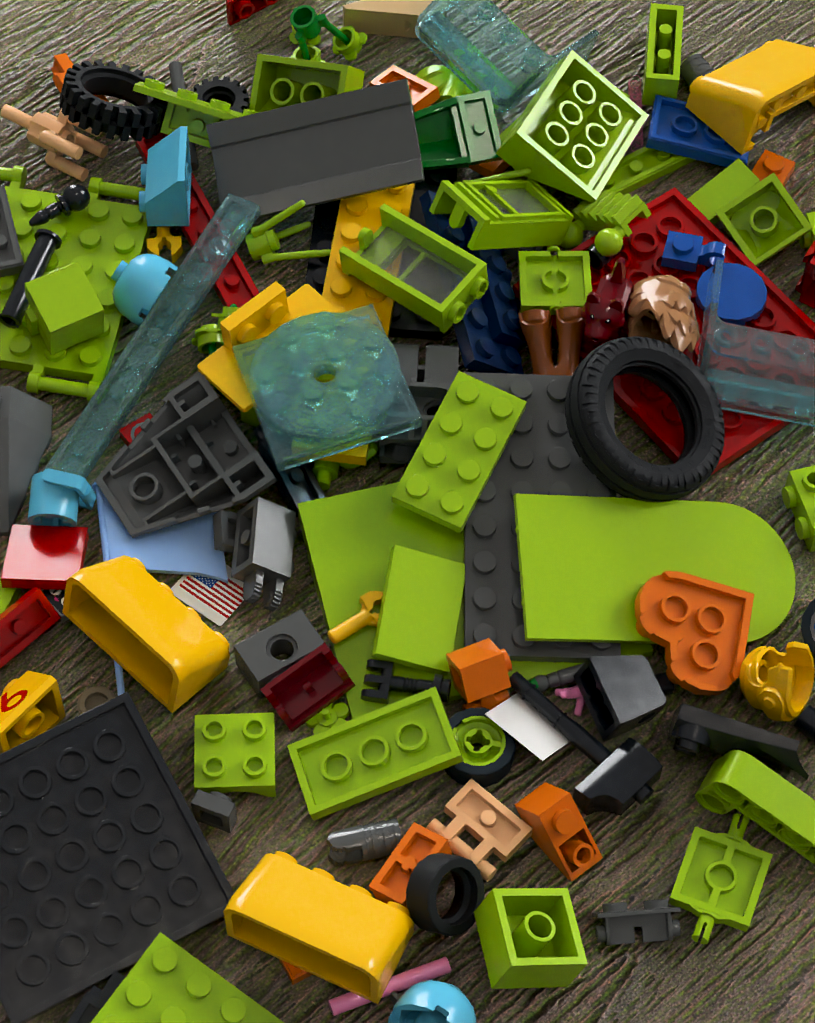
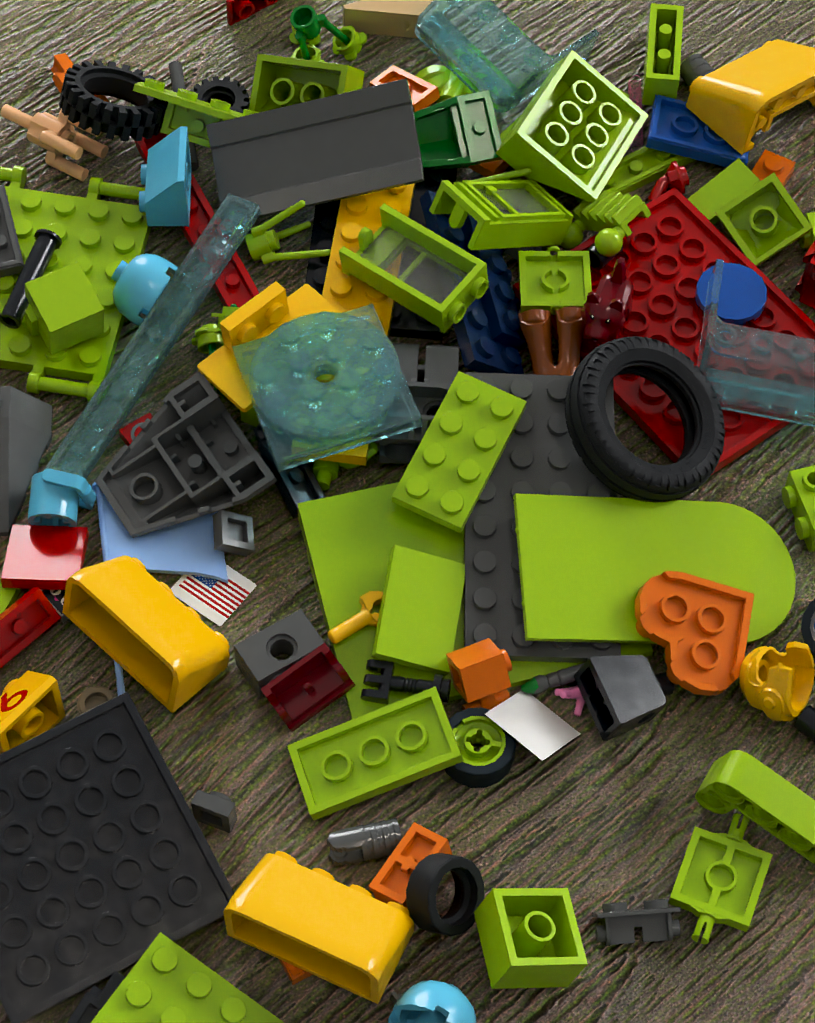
(74, 198): black bar -> none
(164, 237): yellow bar -> none
(235, 753): lime piece -> none
(264, 550): dark grey hinge -> none
(329, 717): lime plant -> none
(397, 983): bright pink bar -> none
(487, 821): light nougat plate -> none
(559, 829): orange slope -> none
(620, 775): black piece -> none
(663, 312): medium nougat head -> none
(674, 177): none -> red plate
(687, 251): blue plate -> none
(702, 730): black slope -> none

